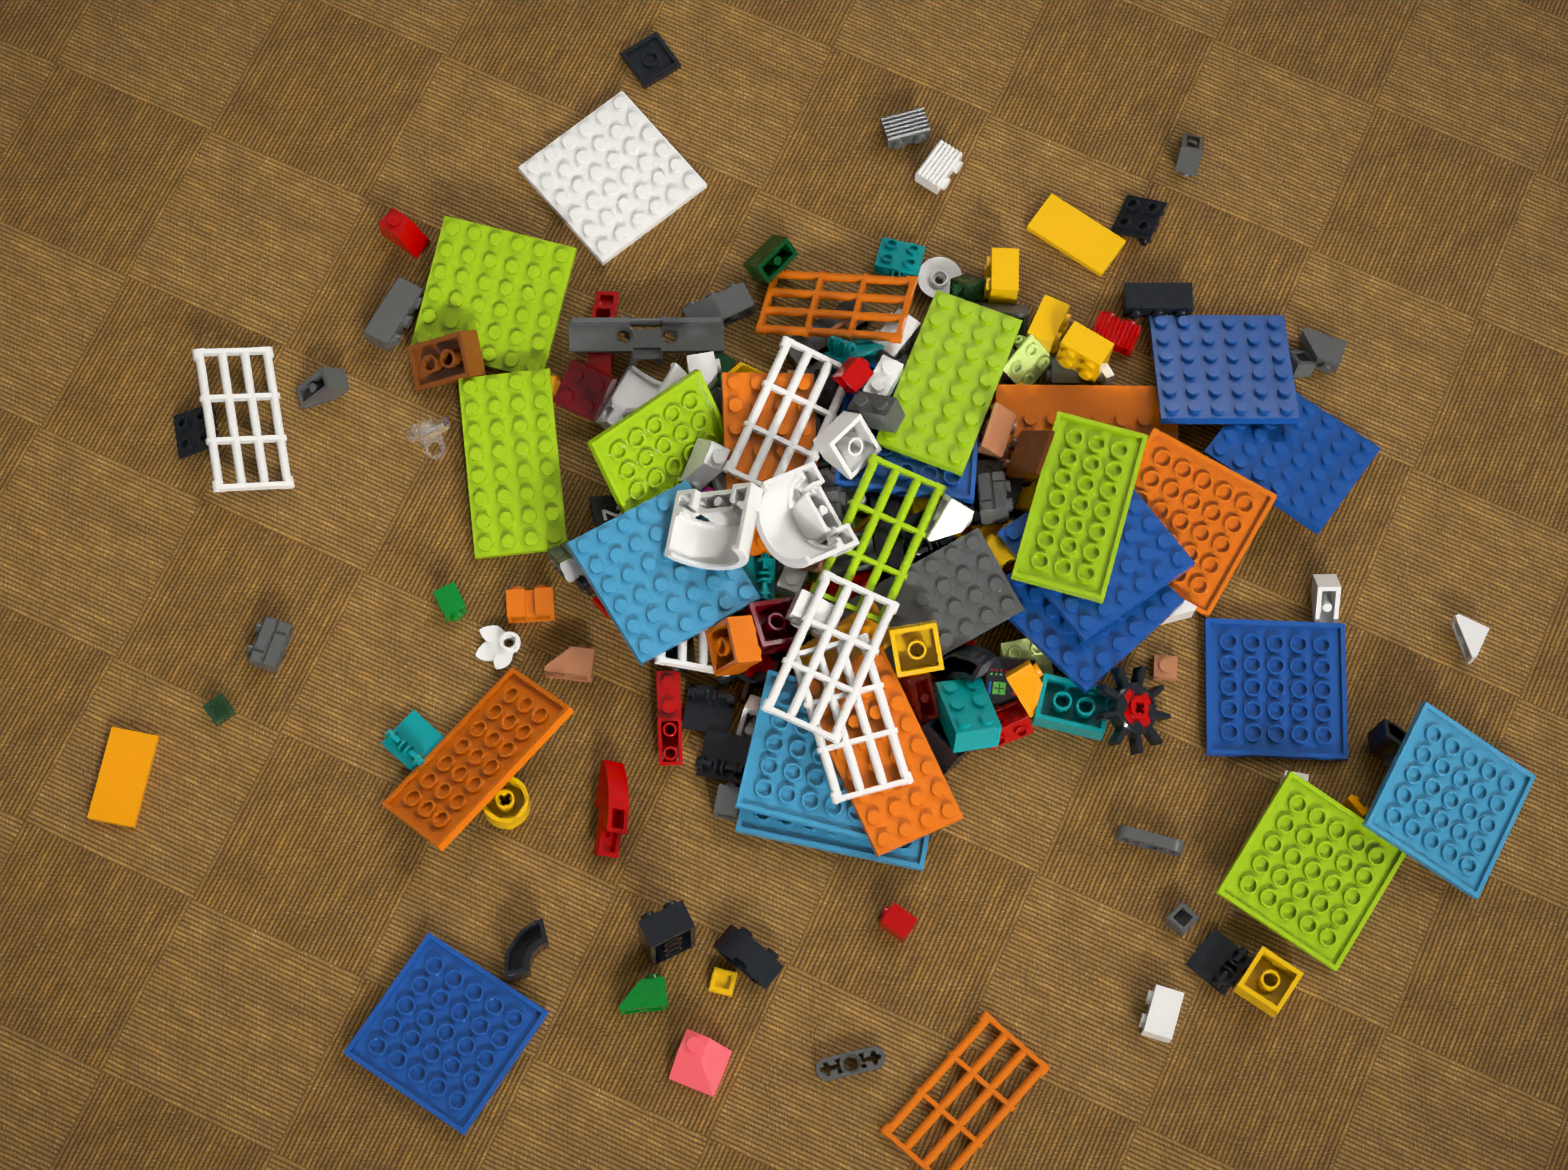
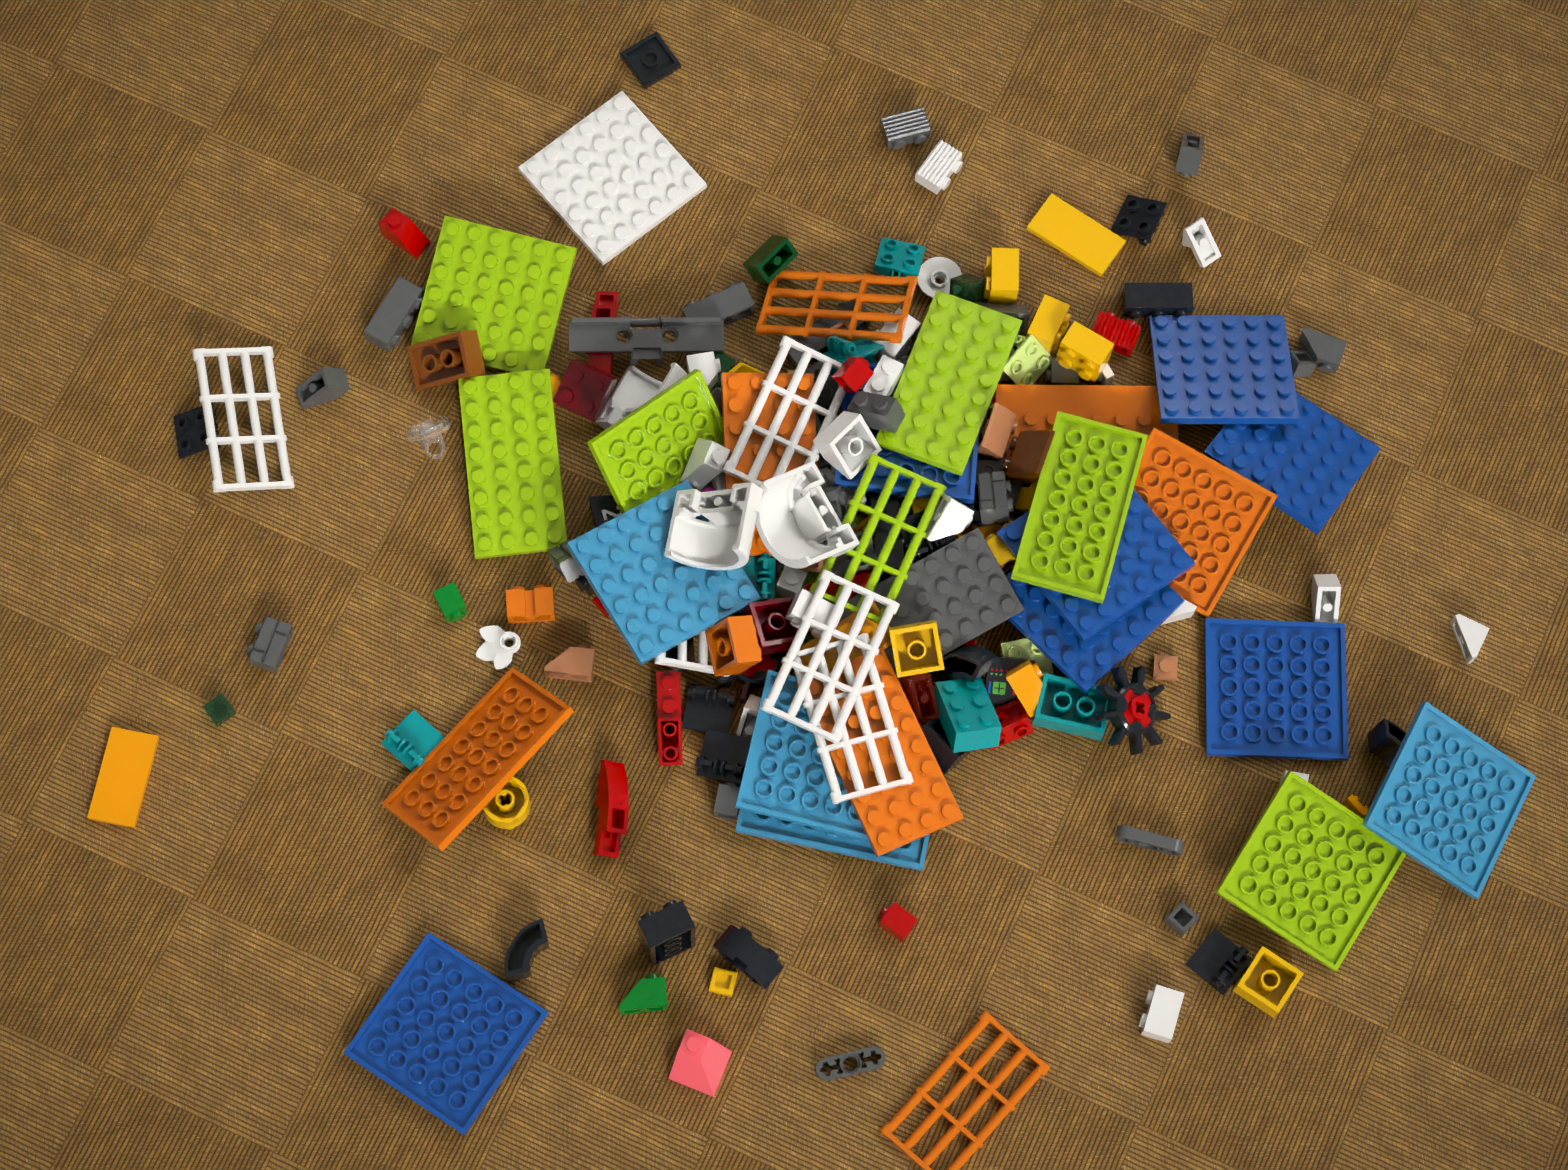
(1201, 242): none -> white slope

